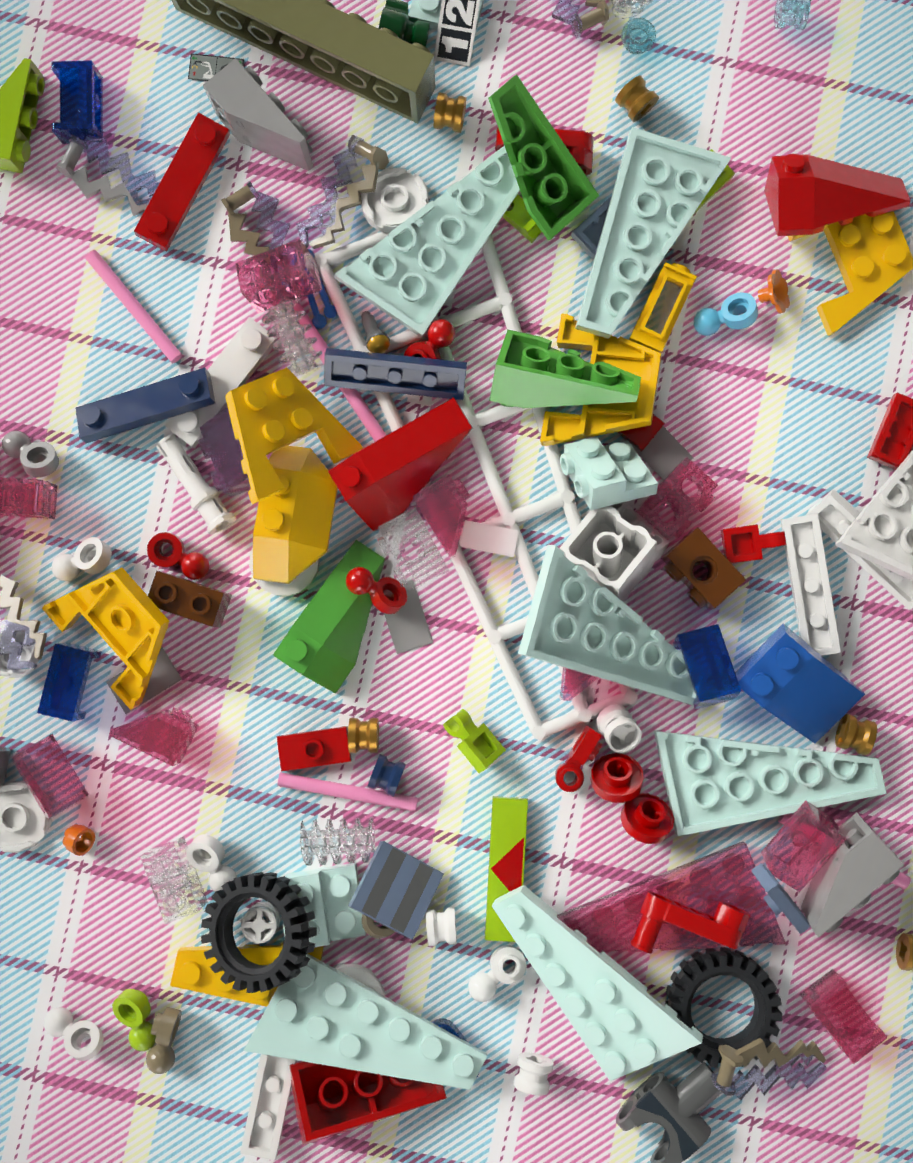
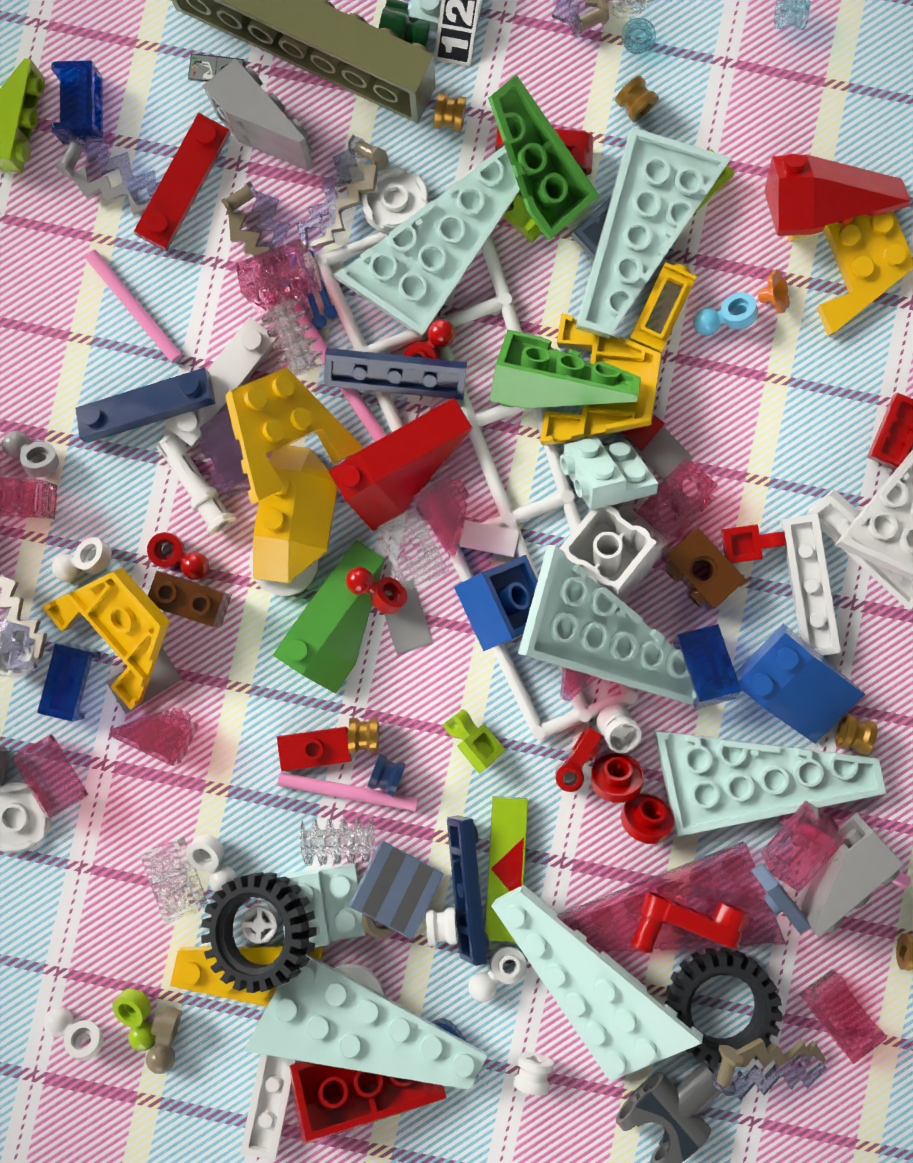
(78, 845): orange hinge -> none
(376, 339): piece -> none
(466, 887): none -> dark blue plate
(499, 601): none -> blue slope

